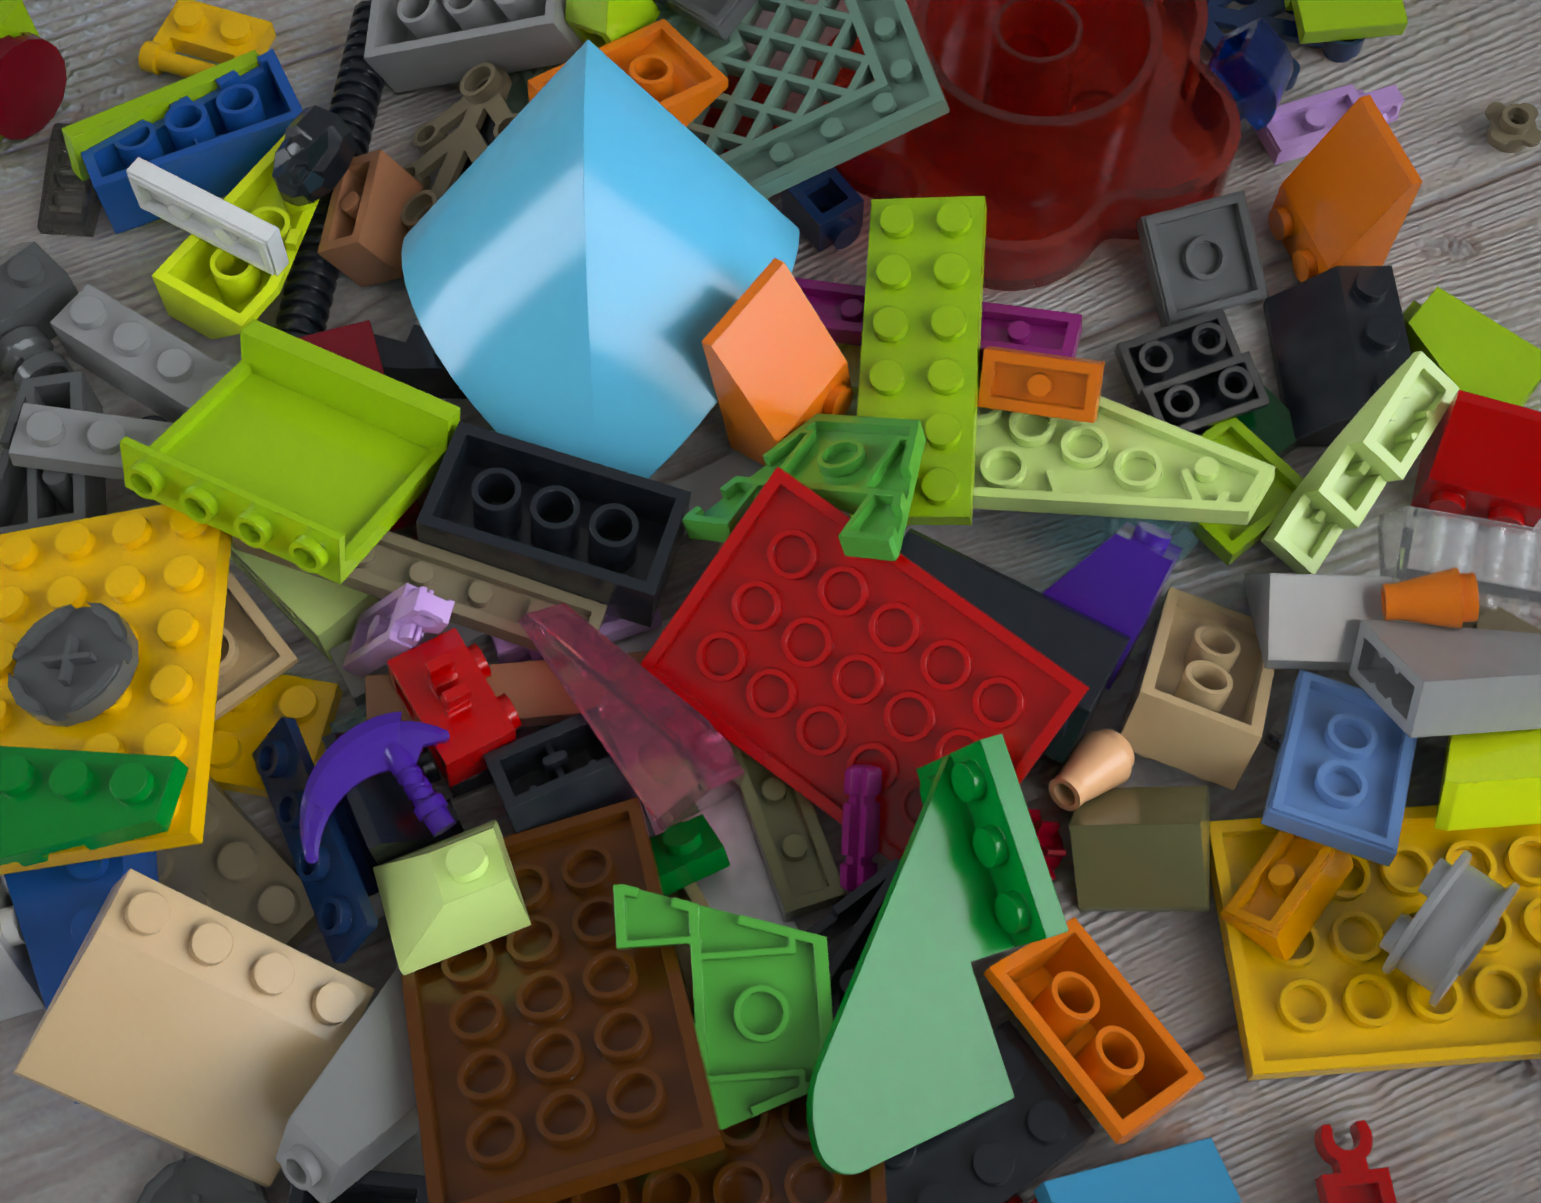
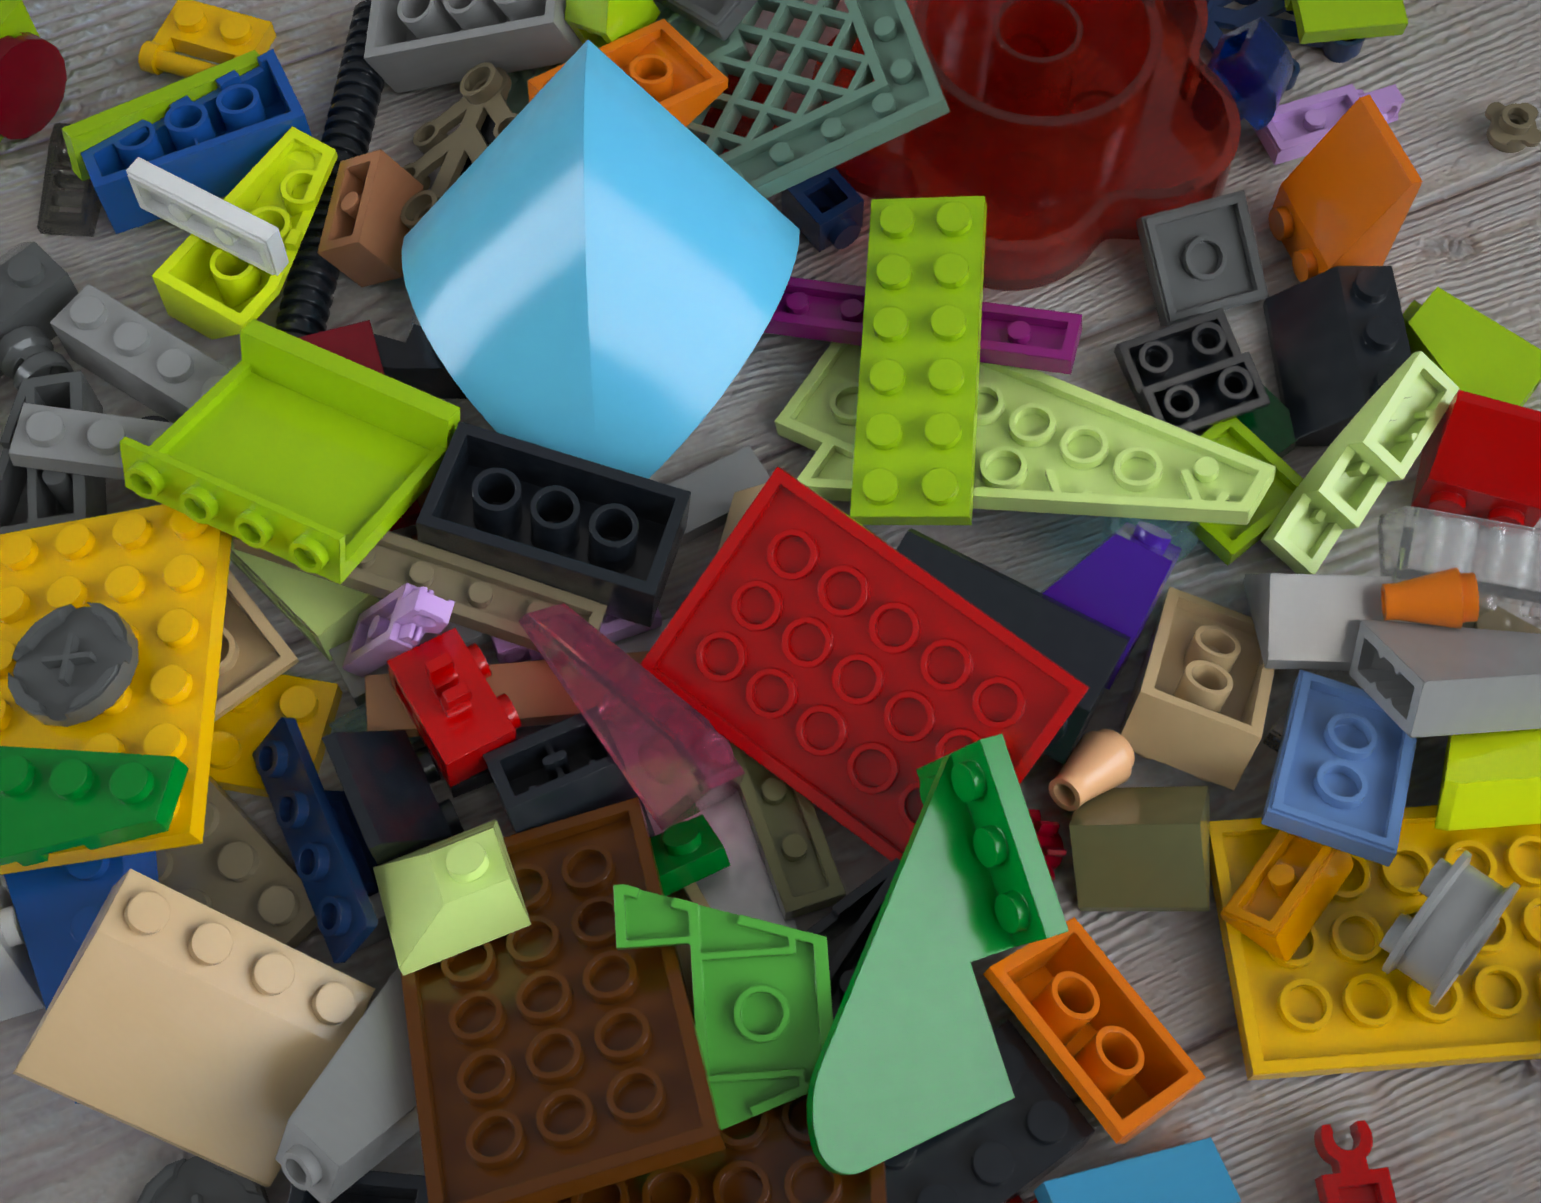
(312, 156): black rock -> none
(363, 752): dark purple piece -> none
(774, 364): orange slope -> none
(848, 460): bright green wing -> none
(860, 825): magenta axle -> none
(1041, 384): orange plate -> none

